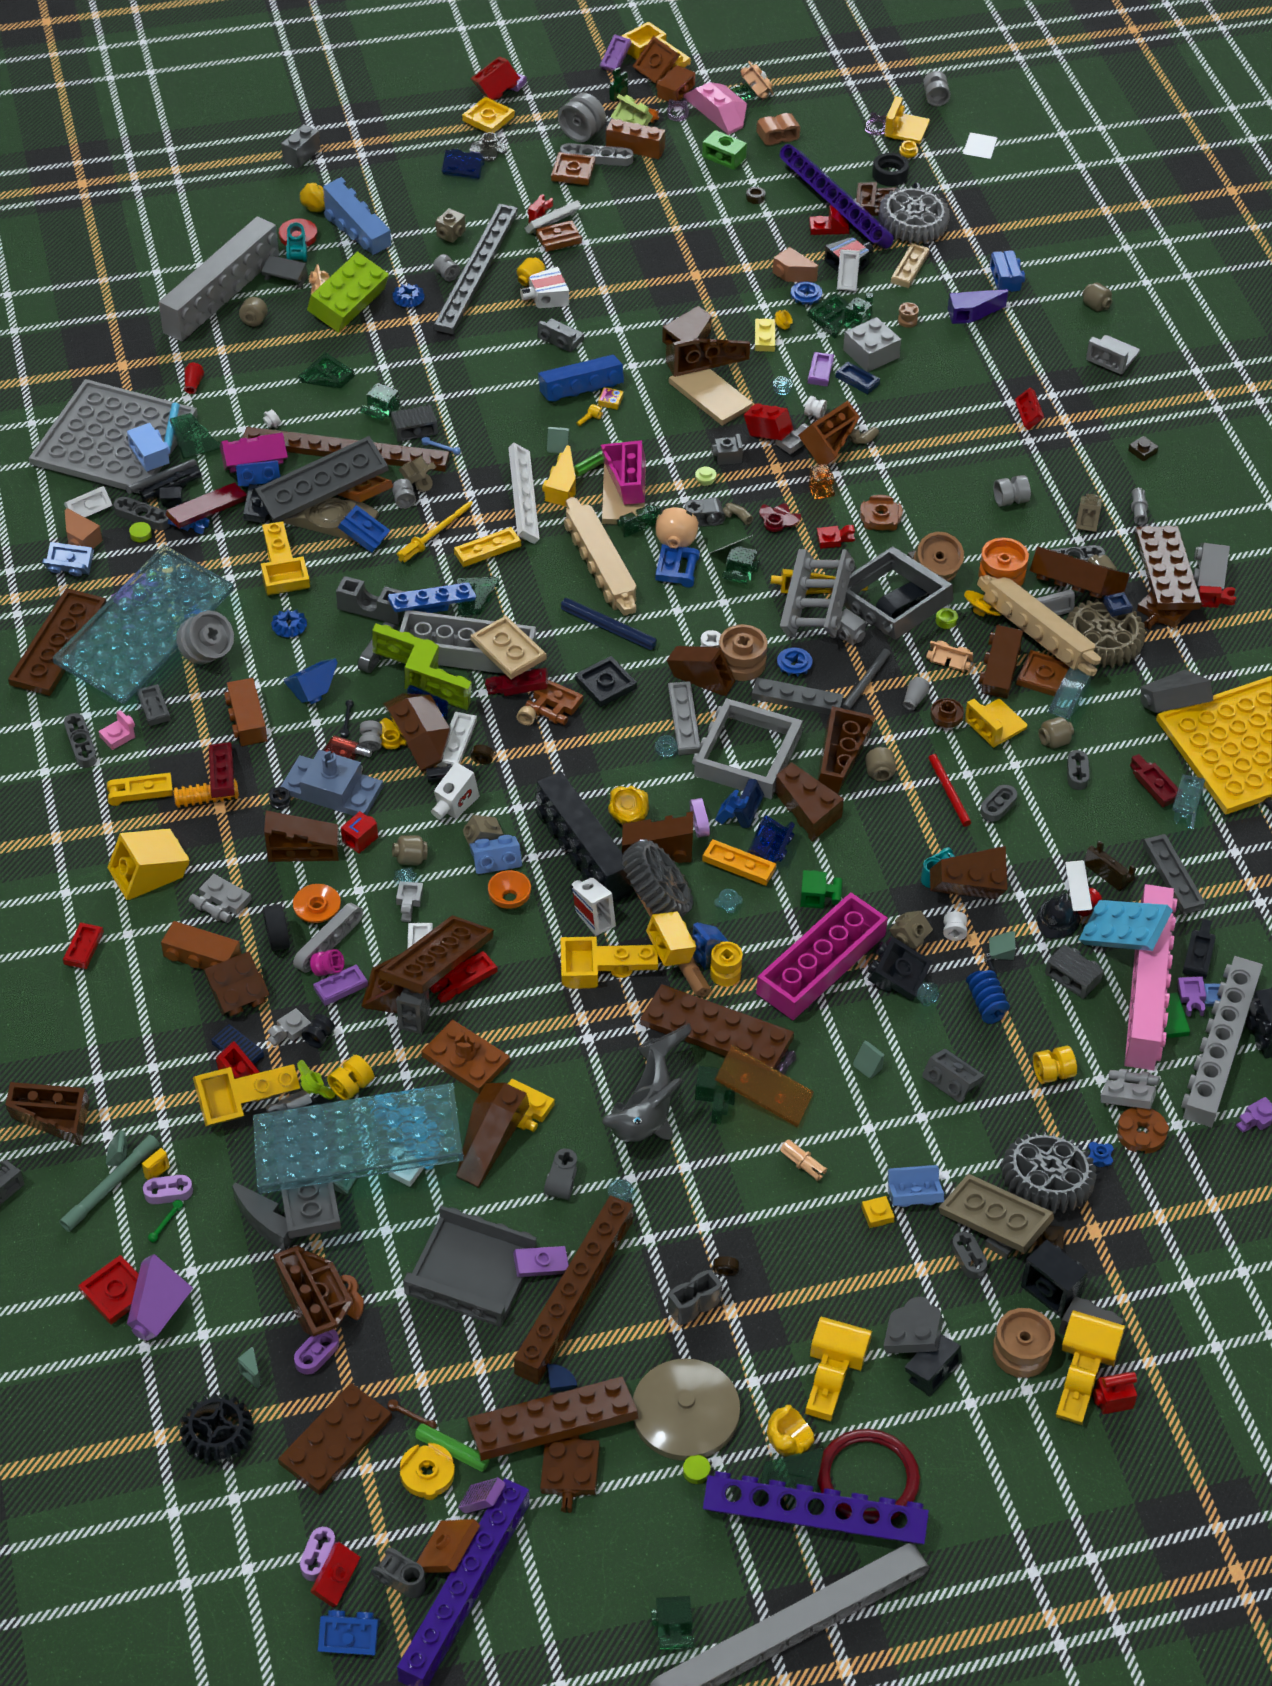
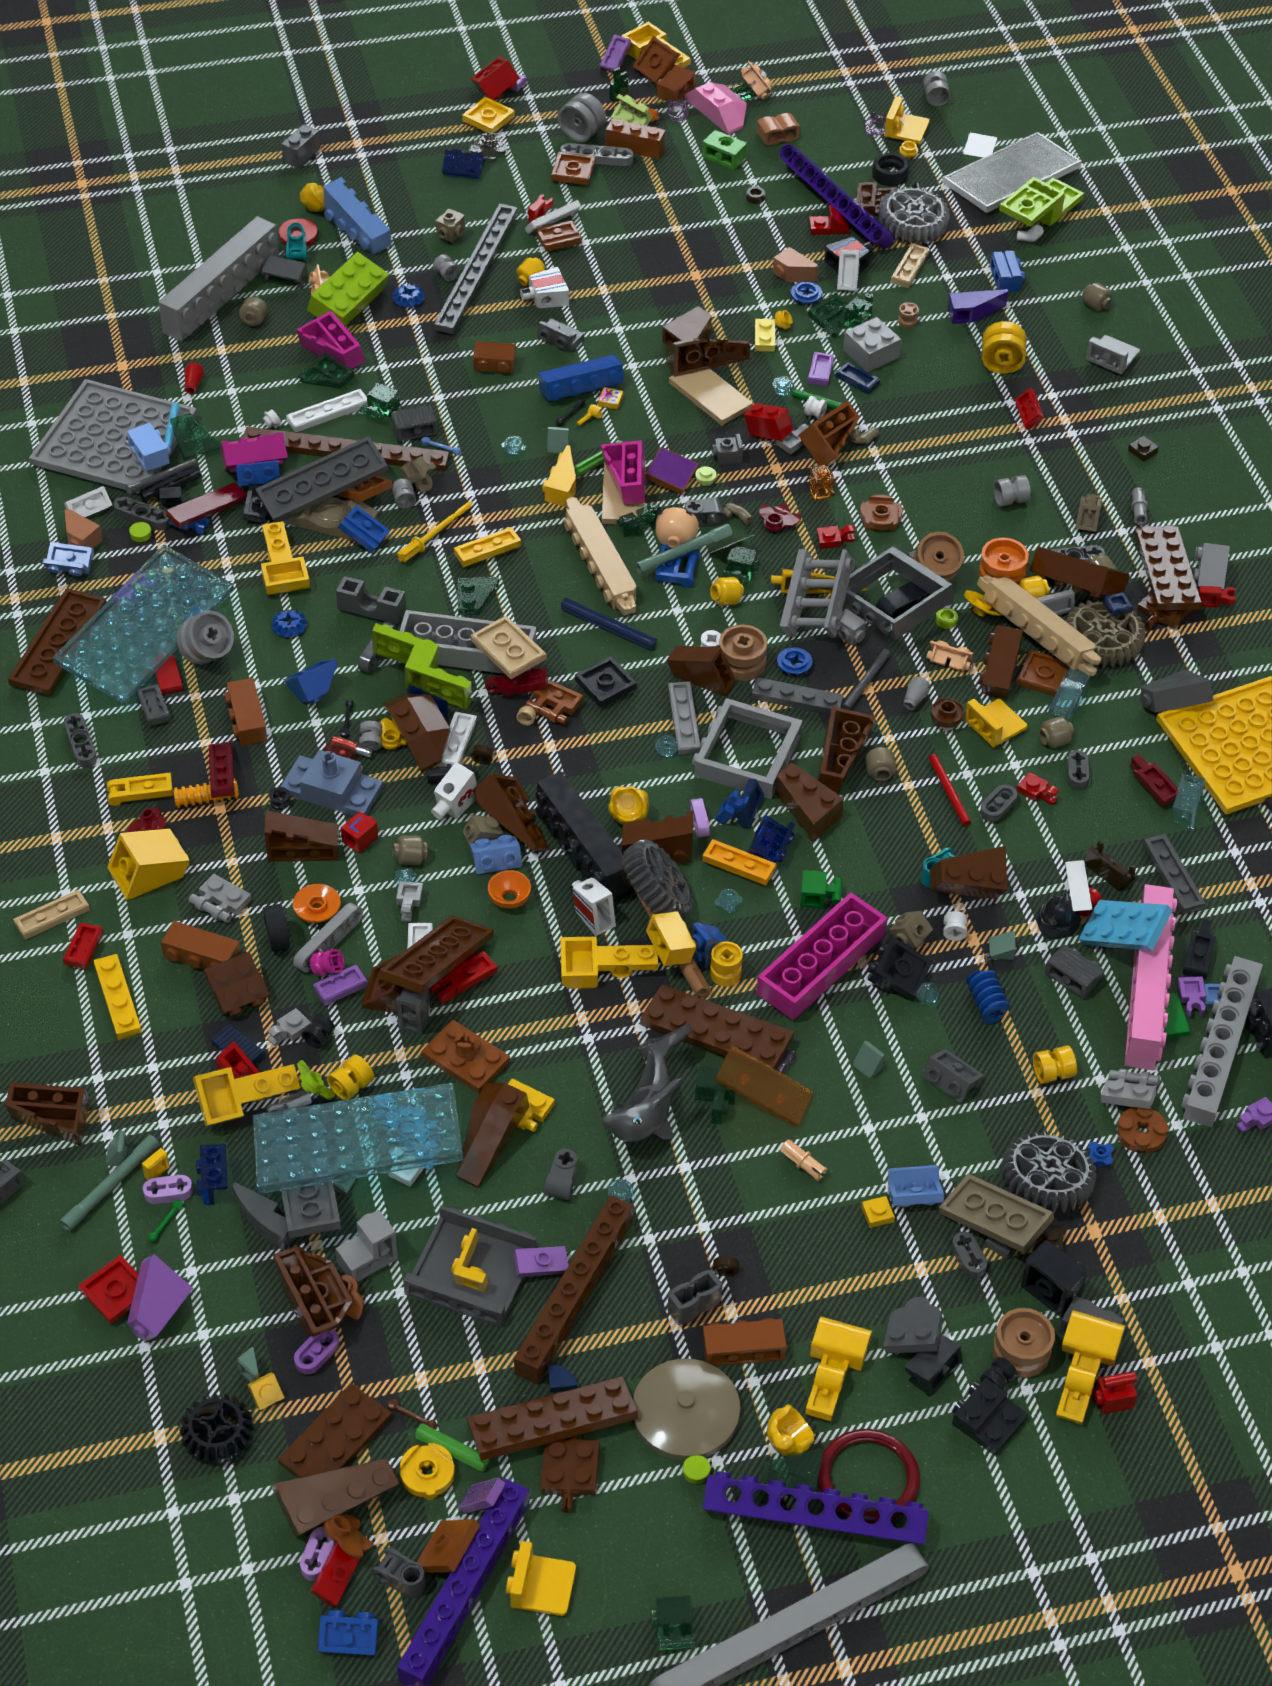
(51, 914): none -> tan tile
(117, 996): none -> yellow plate
(119, 731): bright pink bracket -> none
(149, 820): none -> dark red plate
(168, 676): none -> red tile
(213, 1171): none -> clear blue bracket
(265, 1391): none -> yellow plate
(318, 1497): none -> reddish brown wedge
(326, 410): none -> white tile
(331, 336): none -> dark pink wedge
(345, 1531): none -> dark orange plate
(369, 1250): none -> light grey brick
(431, 599): blue bracket -> none
(473, 1276): none -> yellow bracket
(494, 357): none -> dark orange brick
(507, 803): none -> reddish brown wedge
(513, 445): none -> clear light blue plate
(523, 493): white plate -> none
(540, 1582): none -> yellow bracket
(560, 421): none -> black hinge
(654, 561): none -> sand green piece
(671, 470): none -> dark purple tile
(726, 591): none -> yellow head
(744, 1342): none -> dark orange brick
(805, 396): none -> green bar
(988, 1416): none -> black plate
(1000, 1373): none -> black wheel
(1004, 347): none -> yellow wheel
(1005, 171): none -> clear smoke door
(1031, 235): none -> white arm
(1035, 586): none -> yellow head
(1036, 787): none -> red plate
(1041, 201): none -> lime bracket

